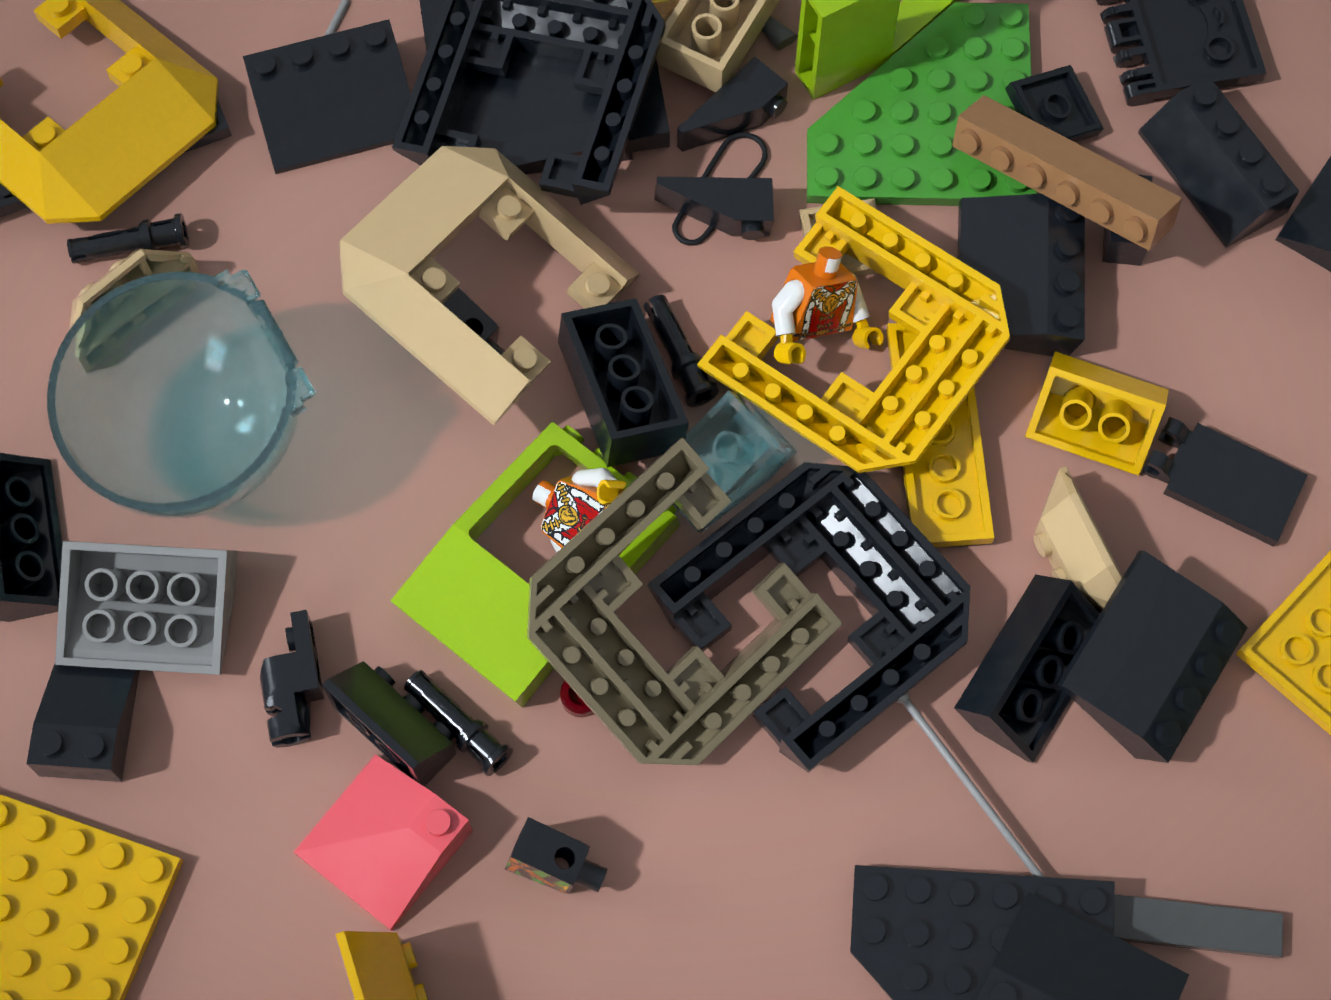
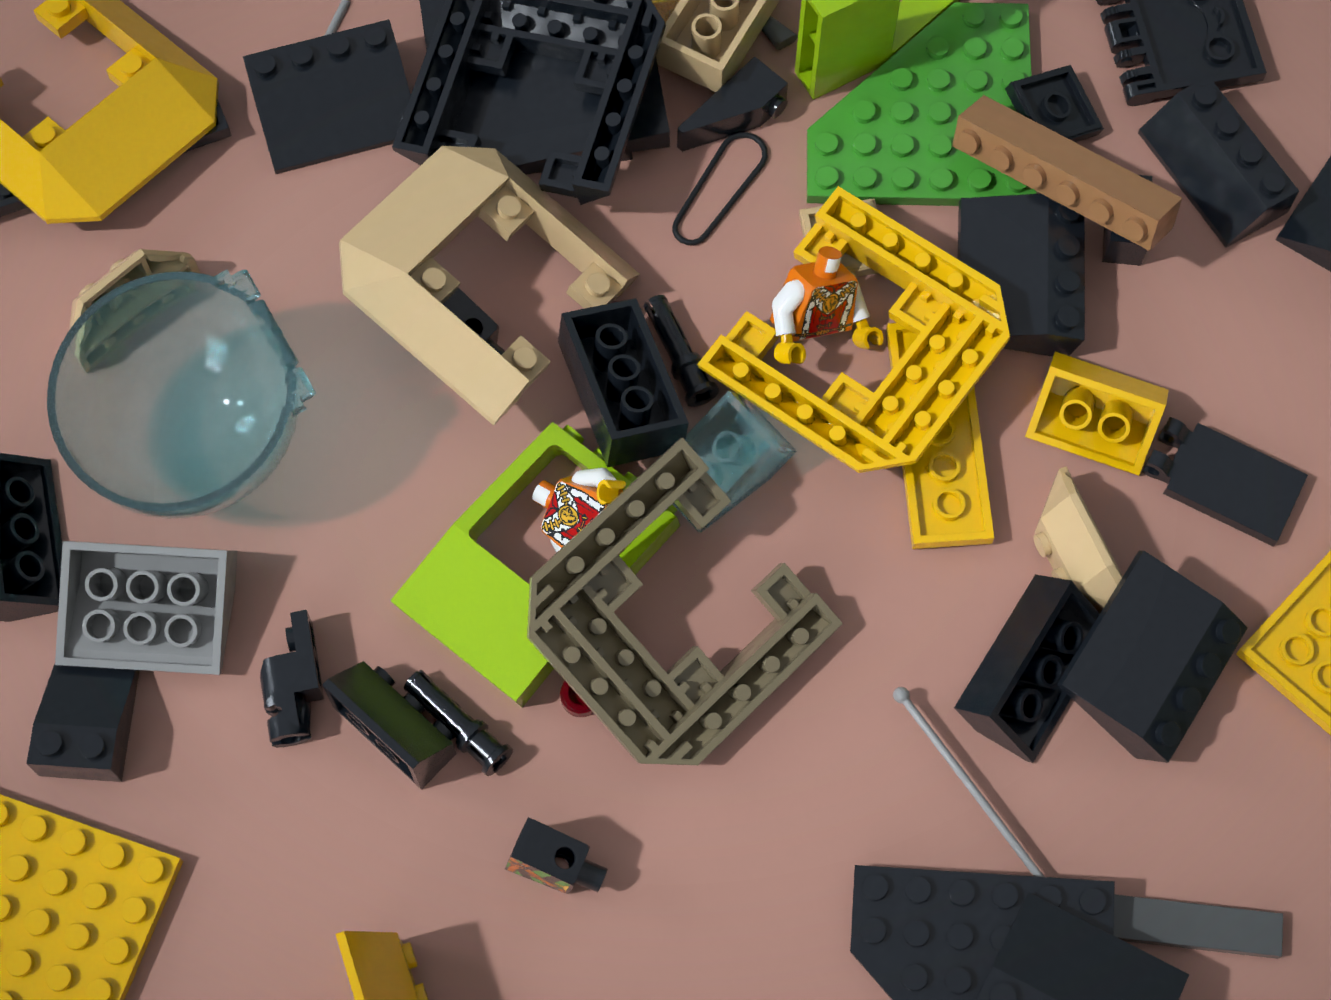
(145, 236): black pin -> none
(384, 841): coral slope -> none
(728, 204): black slope -> none
(875, 551): black slope -> none

